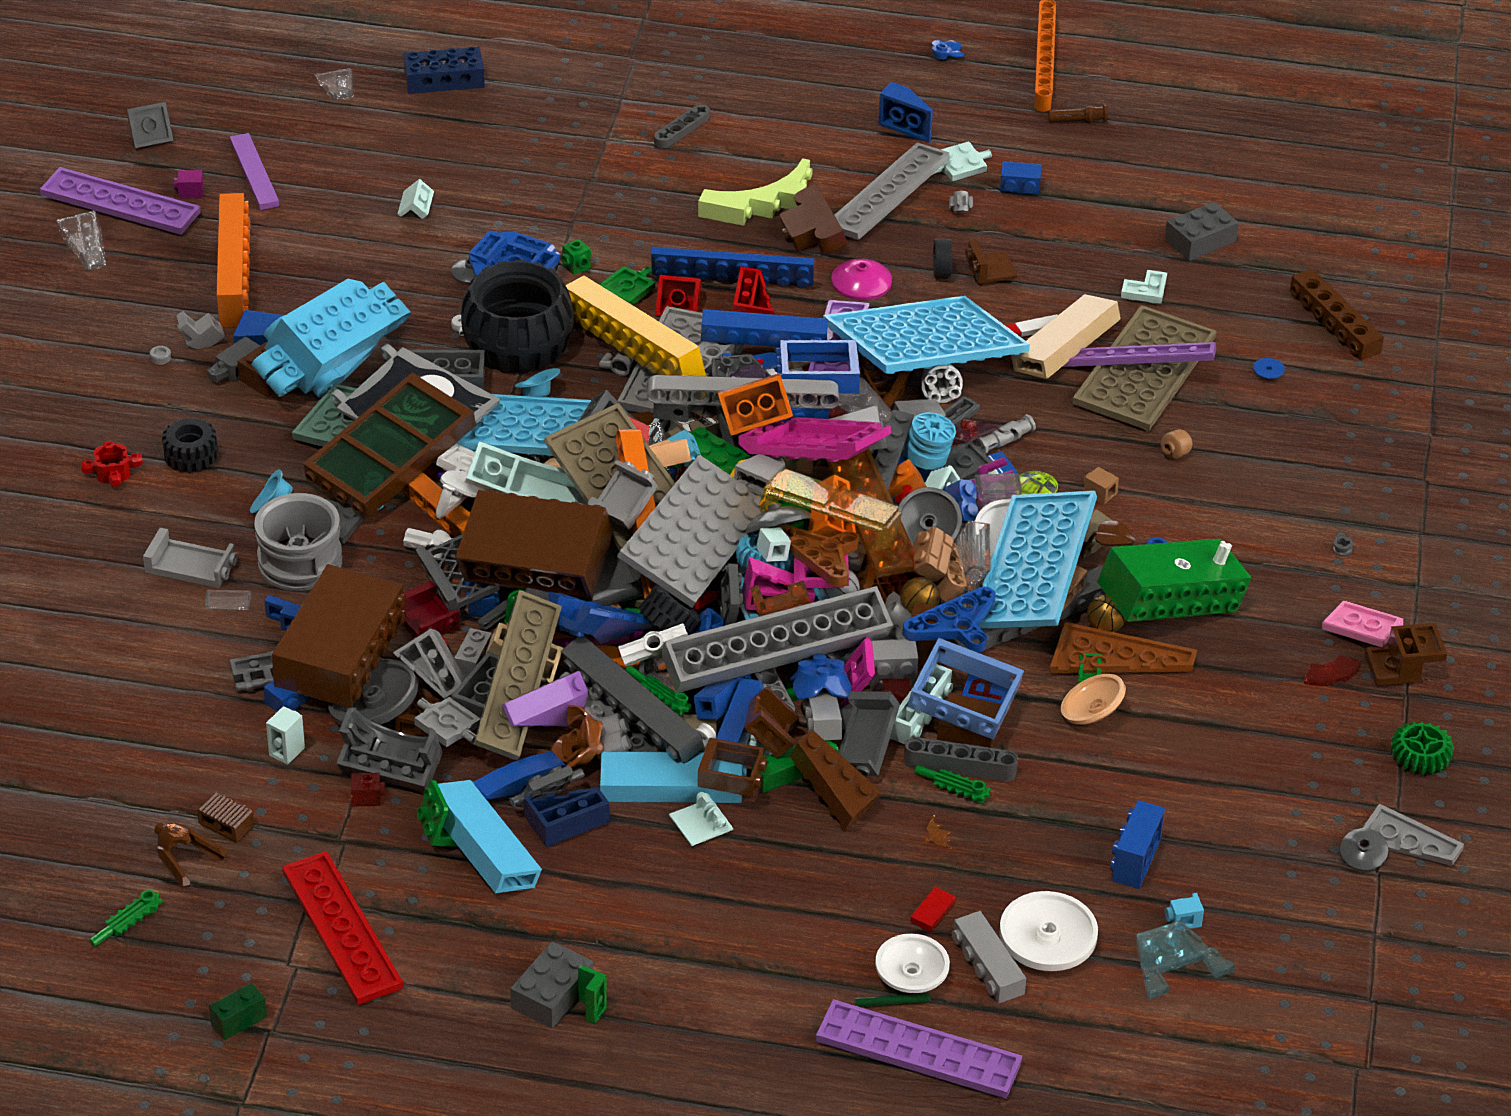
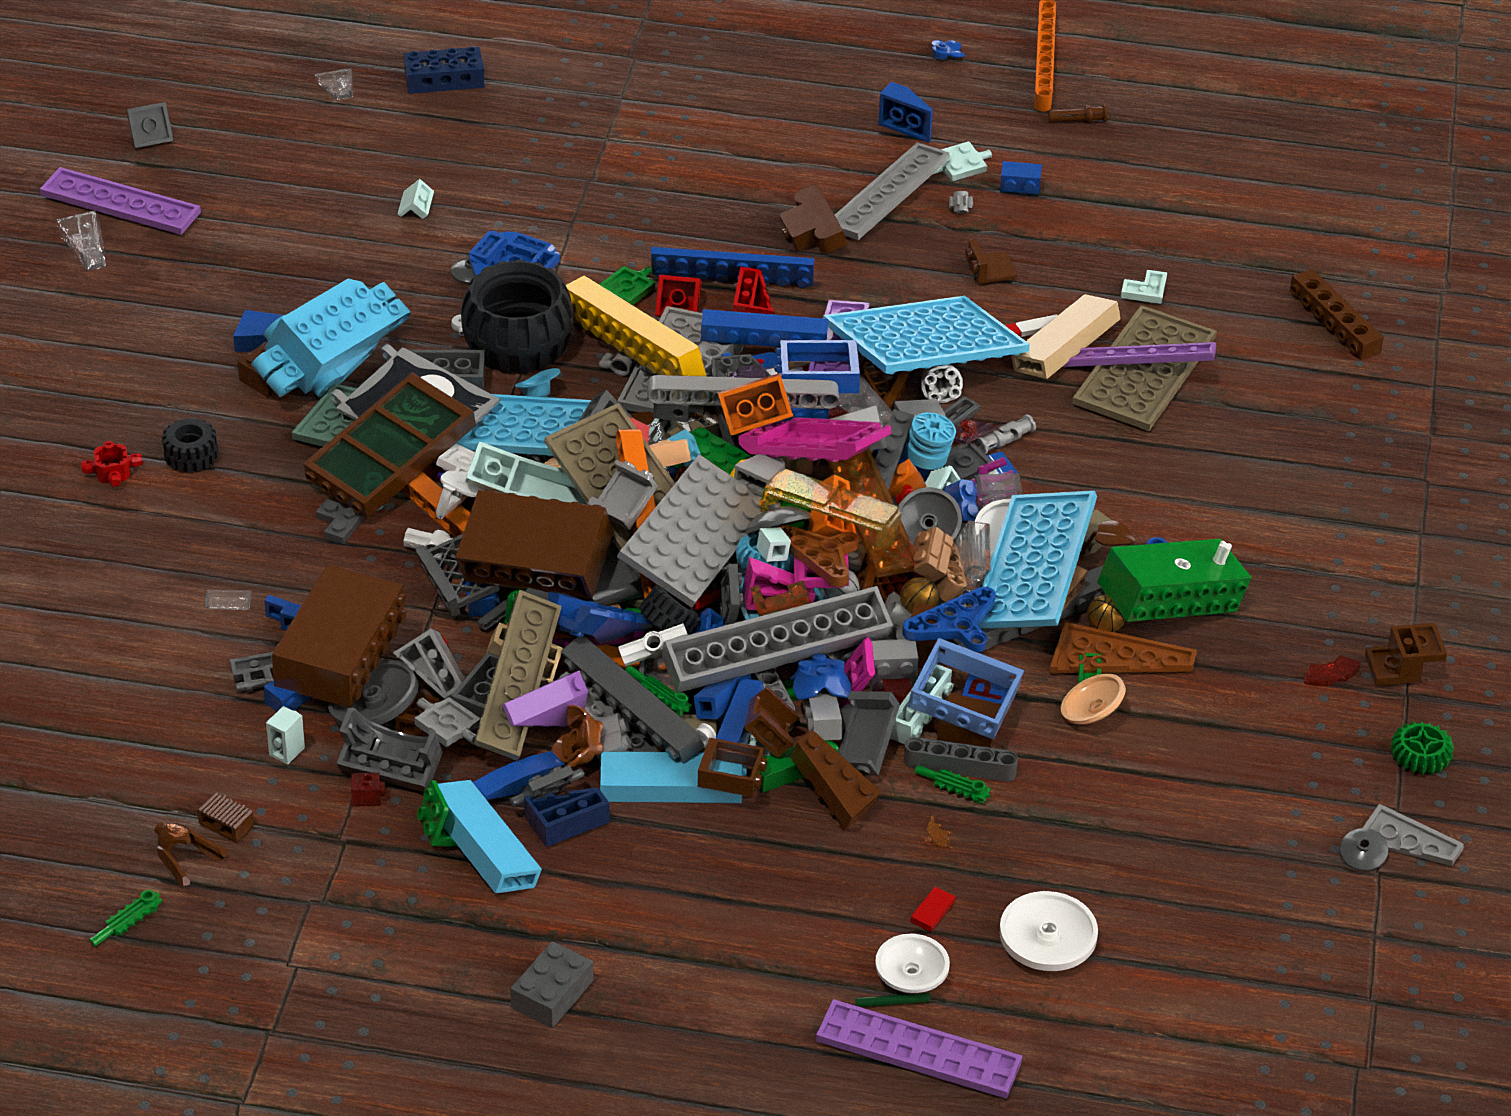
(160, 355): light grey tile -> none
(188, 561): light grey panel -> none
(189, 184): magenta brick -> none
(201, 333): light grey brick -> none
(226, 362): dark grey hinge -> none
(233, 258): orange brick -> none
(238, 1011): dark green brick -> none
(254, 171): medium lavender tile -> none
(275, 487): medium azure piece -> none
(295, 518): light grey wheel -> none
(342, 928): red plate -> none
(428, 612): dark red panel -> none
(472, 650): light grey brick -> none
(576, 256): green brick -> none
(593, 992): green panel -> none
(697, 116): dark grey beam -> none
(701, 820): light aqua hinge -> none
(763, 201): yellowish green arch -> none
(861, 279): dark pink dish -> none
(942, 257): black tyre -> none
(989, 957): light grey brick -> none
(1037, 482): dish -> none
(1102, 483): medium nougat brick -> none
(1137, 844): blue brick -> none
(1172, 948): clear light blue wing -> none
(1176, 444): medium nougat head -> none
(1186, 910): medium azure brick -> none
(1201, 231): dark grey brick -> none
(1269, 368): blue piece -> none
(1339, 549): dark grey bush -> none
(1361, 623): bright pink tile -> none

